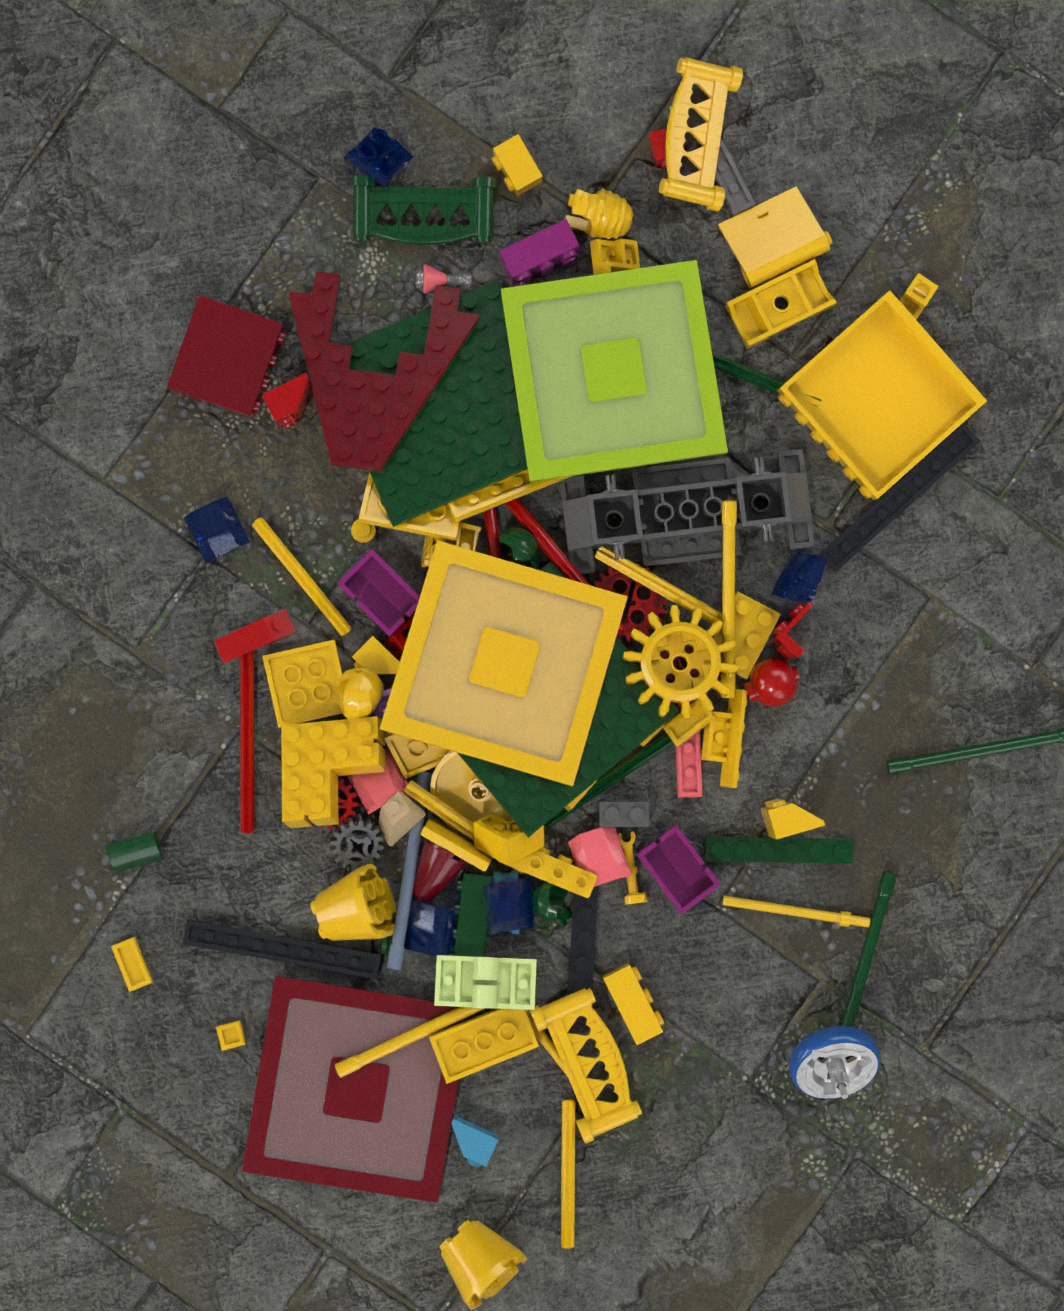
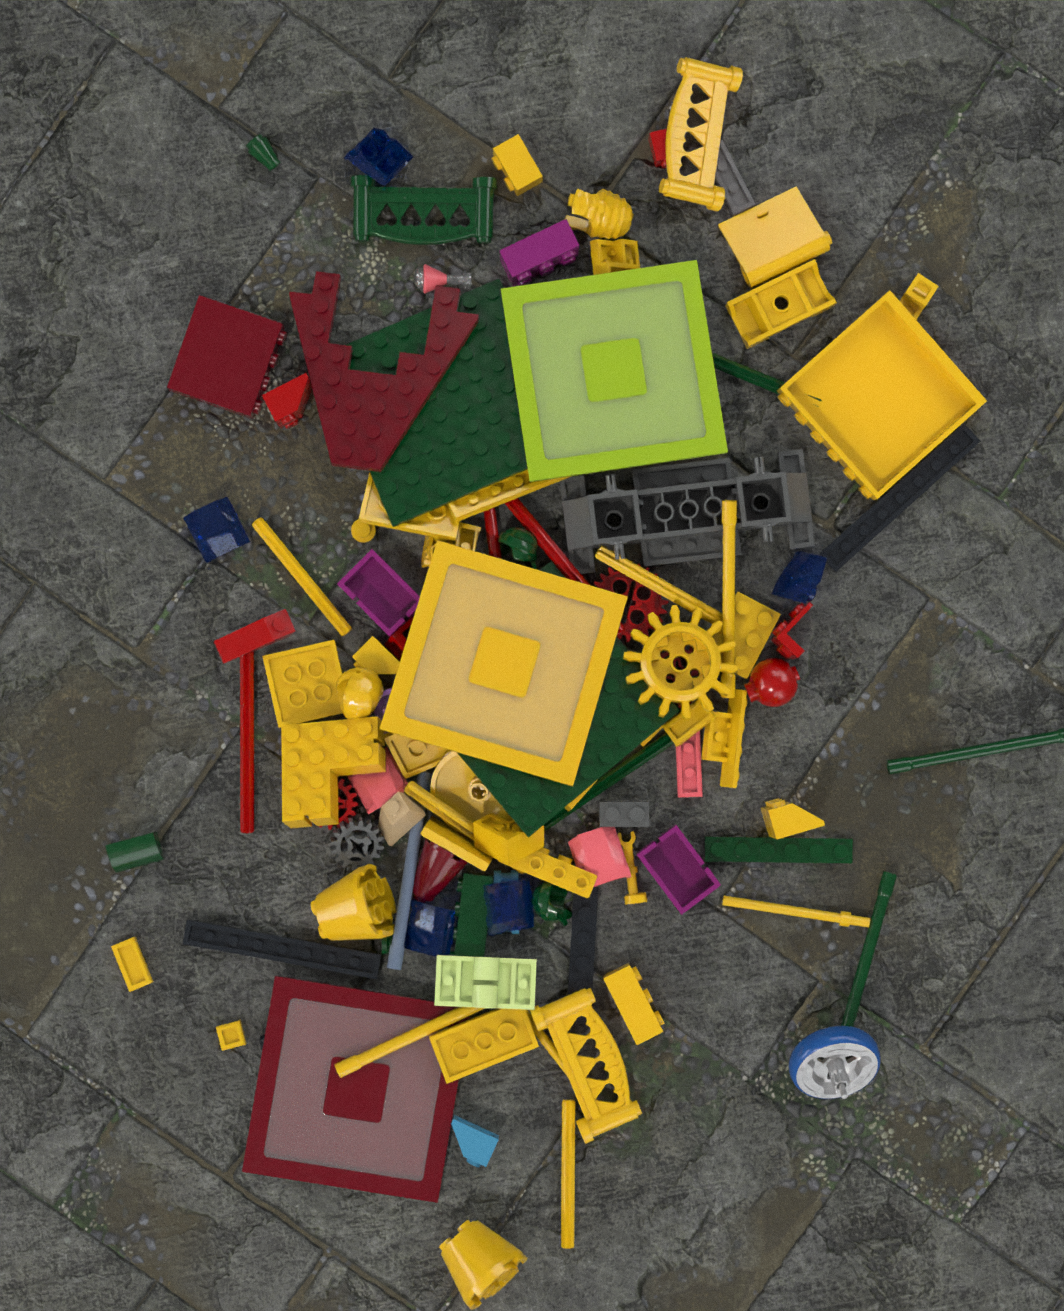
(262, 151): none -> dark green cone

